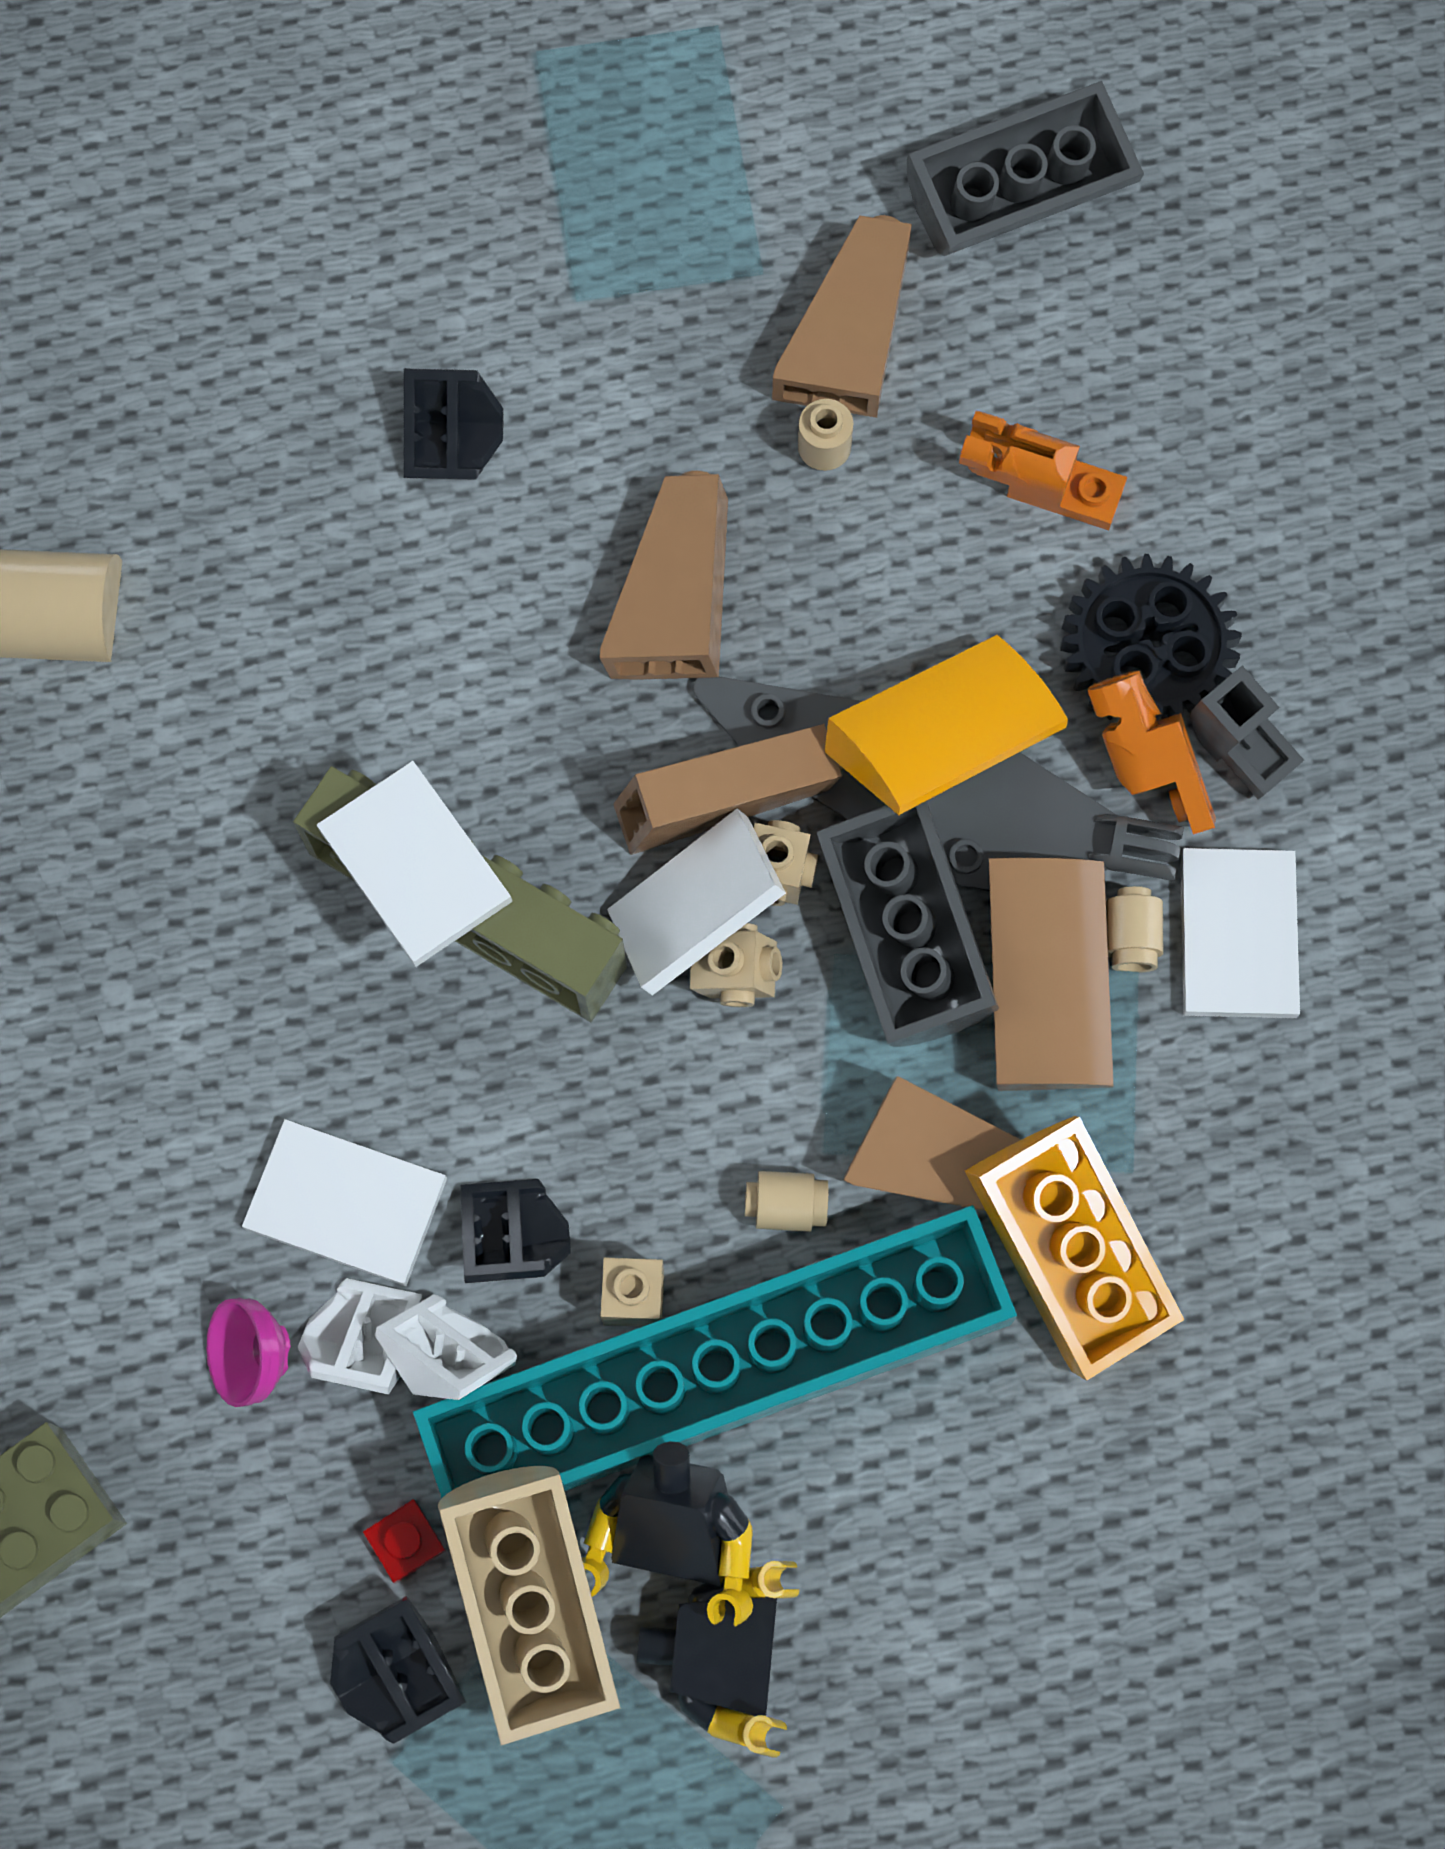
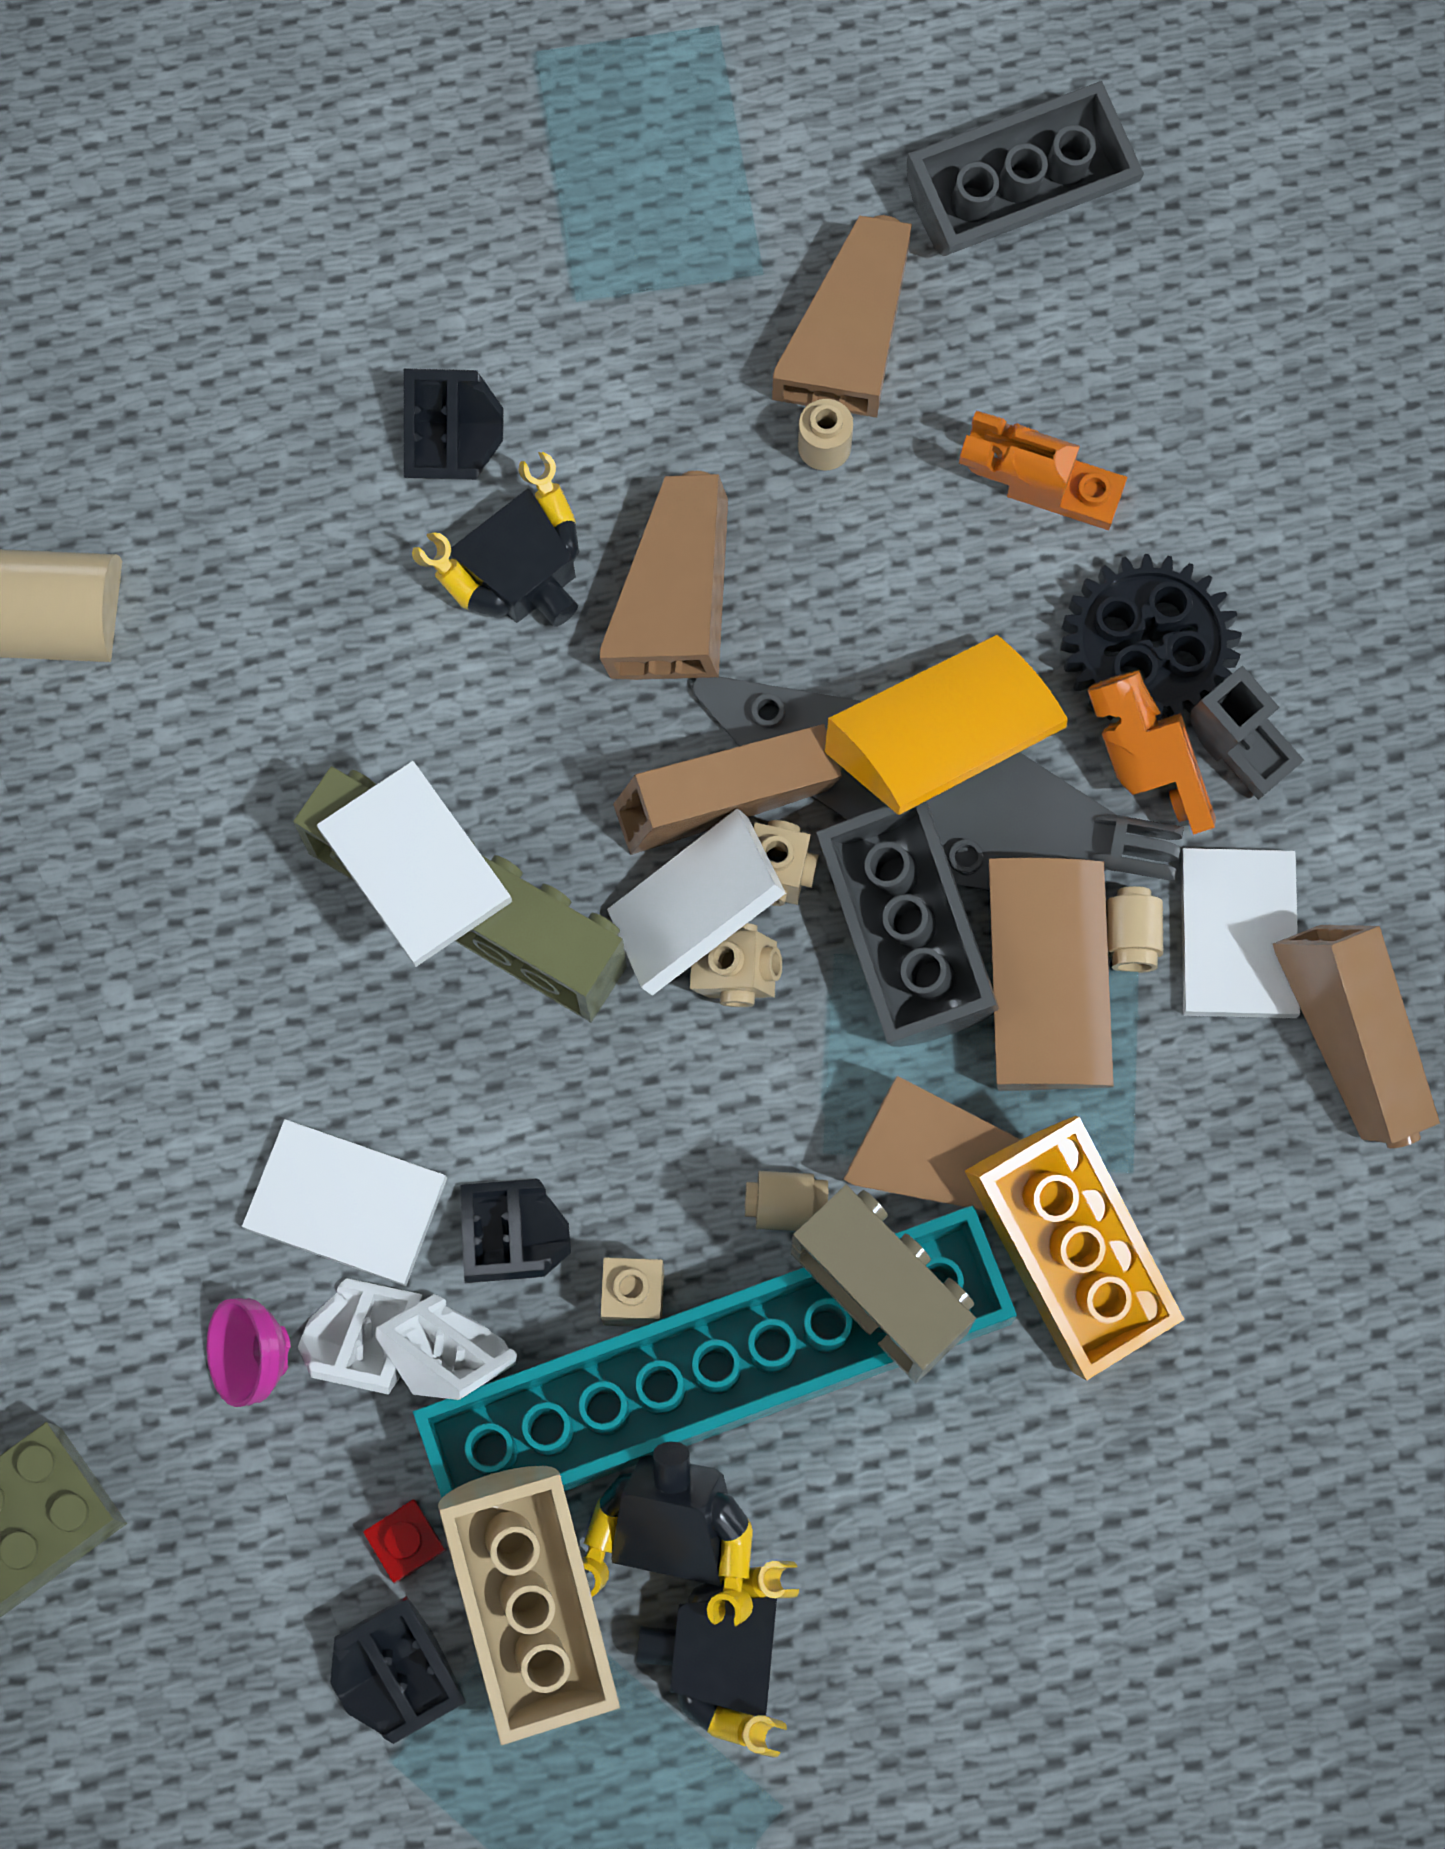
(515, 556): none -> black torso
(883, 1281): none -> dark tan piece
(1361, 1028): none -> medium nougat slope

